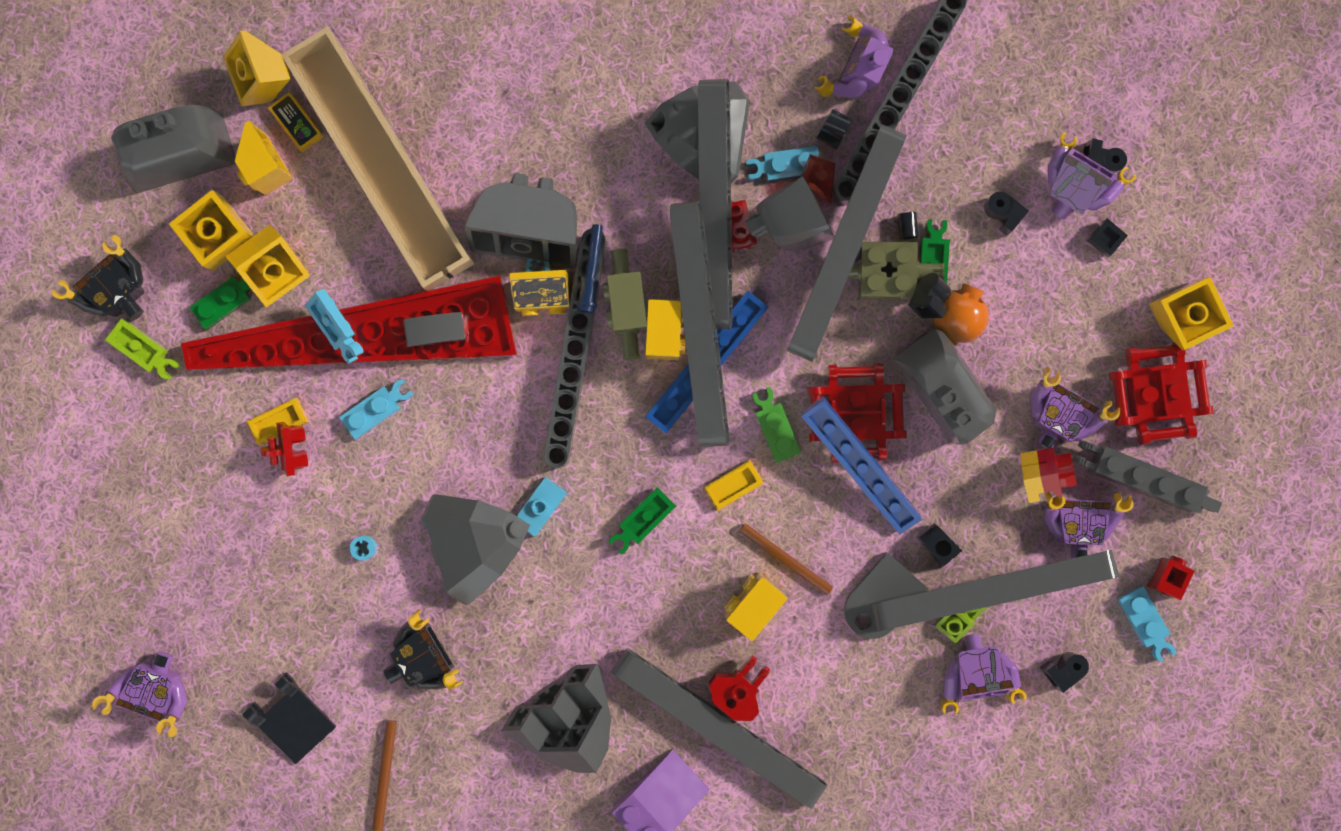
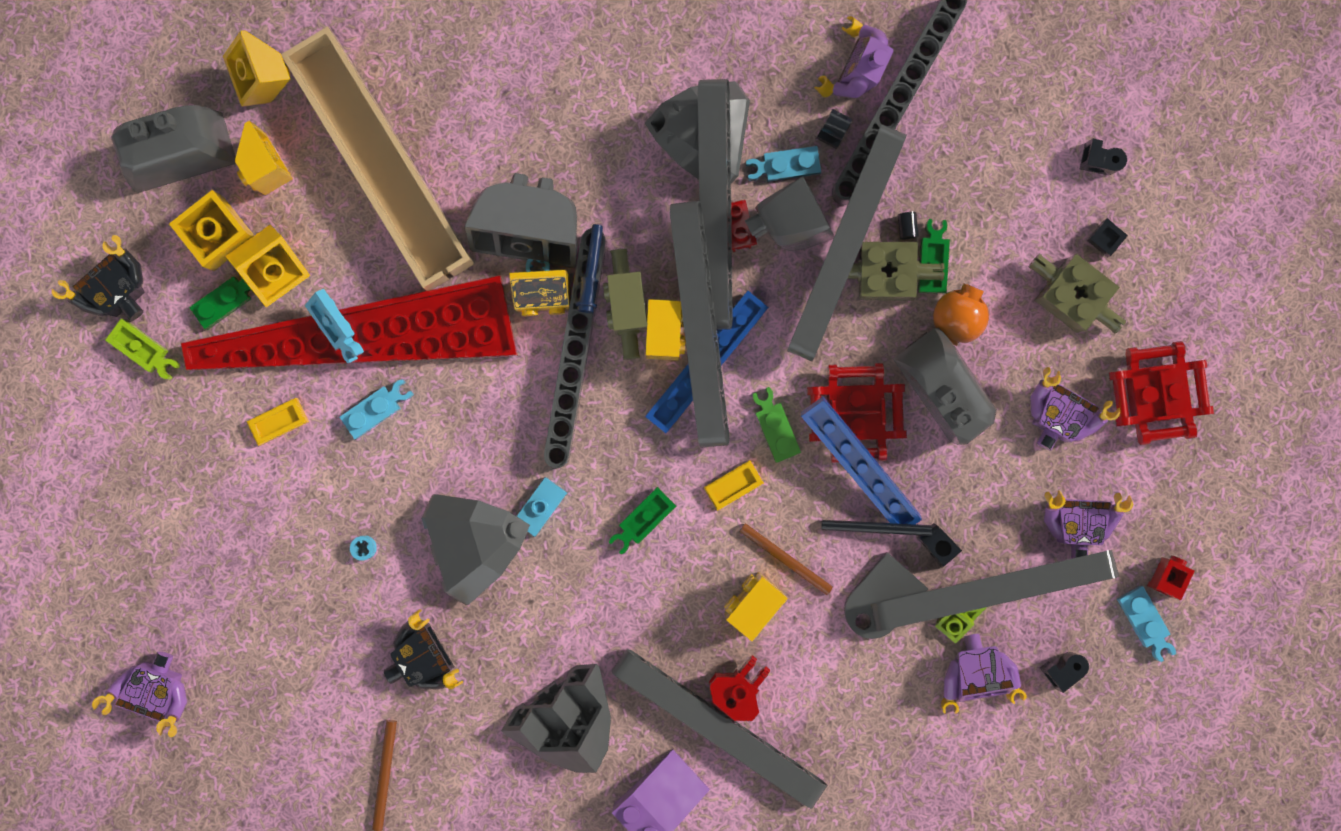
(287, 436): red hips -> none
(293, 721): black flag -> none
(295, 122): tile -> none
(434, 329): dark grey slope -> none
(820, 176): clear red piece -> none
(876, 527): none -> black bar
(930, 295): black leg -> none
(1005, 209): black leg -> none
(1046, 473): red hips -> none
(1081, 181): medium lavender torso -> none
(1093, 288): none -> olive brick
(1147, 479): dark grey hinge -> none
(1192, 313): yellow slope -> none

